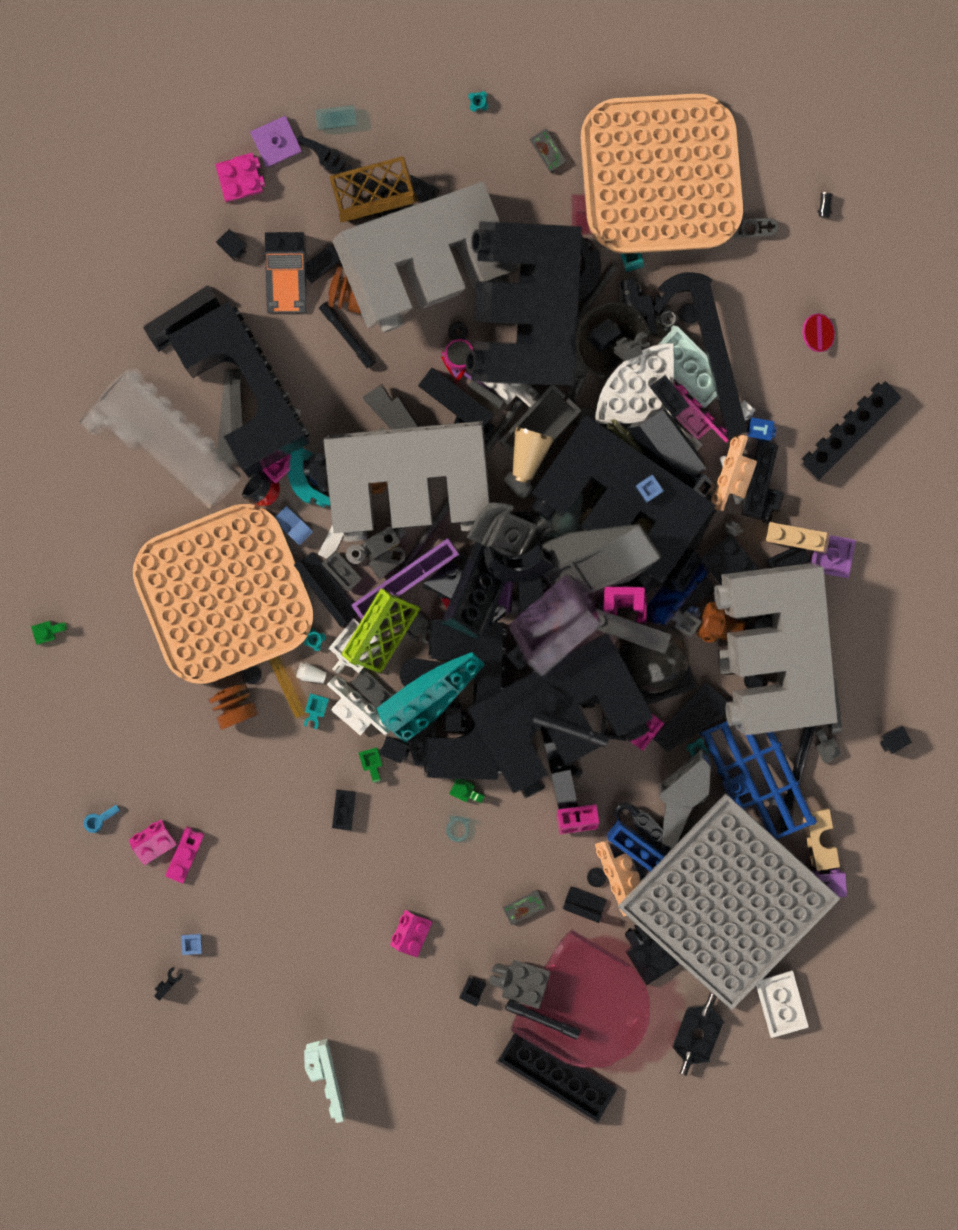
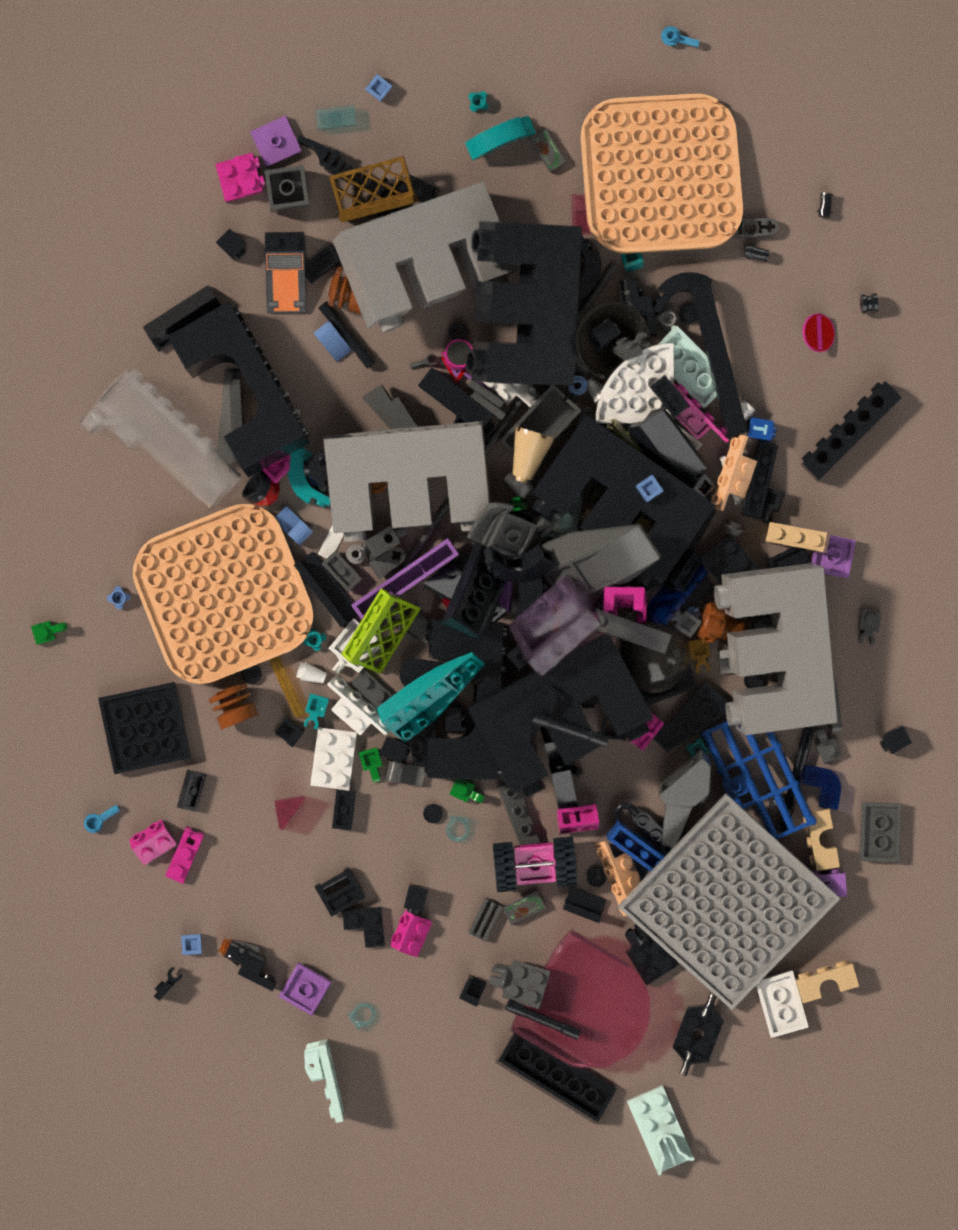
(118, 592): none -> medium blue plate
(144, 728): none -> black plate
(191, 790): none -> black plate
(250, 960): none -> black plate
(286, 809): none -> clear pink slope
(287, 188): none -> dark grey brick
(289, 732): none -> black panel
(305, 989): none -> medium lavender plate
(332, 341): none -> medium blue panel
(333, 758): none -> white plate
(343, 897): none -> black plate
(358, 1025): none -> clear light blue piece
(370, 920): none -> black plate
(378, 88): none -> medium blue plate
(405, 773): none -> dark grey panel
(415, 898): none -> black brick
(423, 362): none -> dark grey hand
(432, 813): none -> black piece
(478, 934): none -> dark grey tile
(499, 136): none -> teal arch
(499, 414): none -> dark grey tile
(517, 814): none -> dark grey plate
(518, 504): none -> green plate
(535, 864): none -> plate
(584, 383): none -> medium blue plate
(594, 389): none -> white cone
(660, 1129): none -> light aqua plate
(671, 36): none -> dark azure plate
(699, 651): none -> pearl gold plate
(756, 253): none -> black pin
(829, 784): none -> clear blue plate
(842, 974): none -> tan arch
(869, 303): none -> black wheel
(869, 622): none -> dark grey plate
(880, 832): none -> dark grey plate

